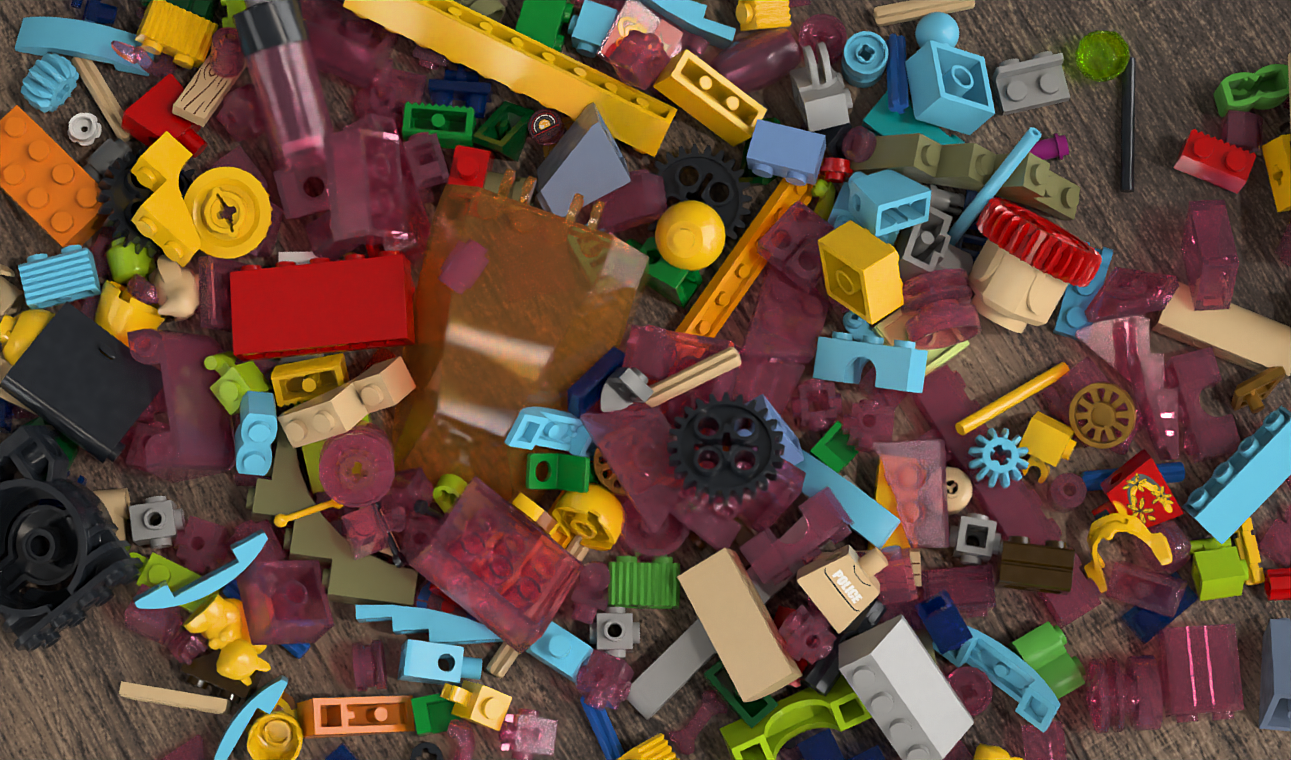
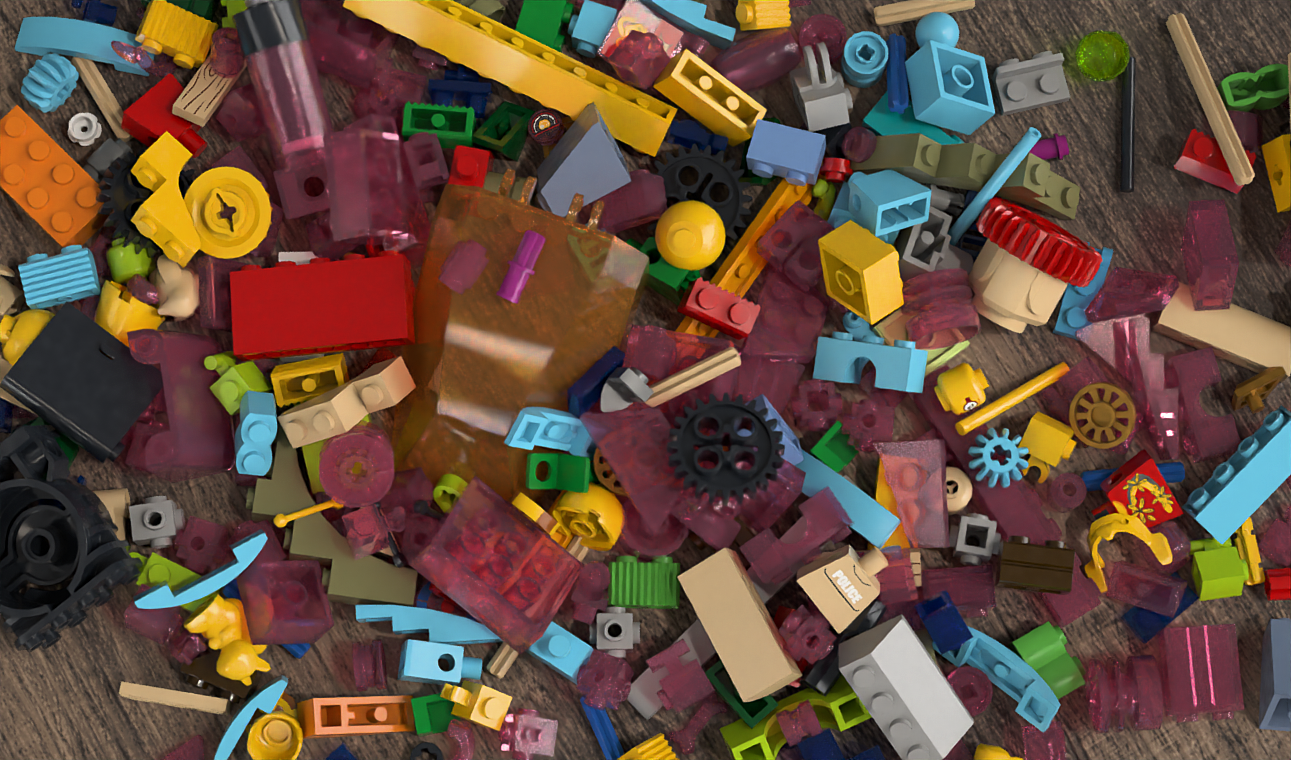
(521, 266): none -> magenta axle
(685, 683): none -> clear pink brick
(688, 133): none -> clear blue plate
(718, 308): none -> brick
(799, 723): none -> clear pink wheel
(961, 388): none -> yellow head
(1210, 99): none -> tan axle

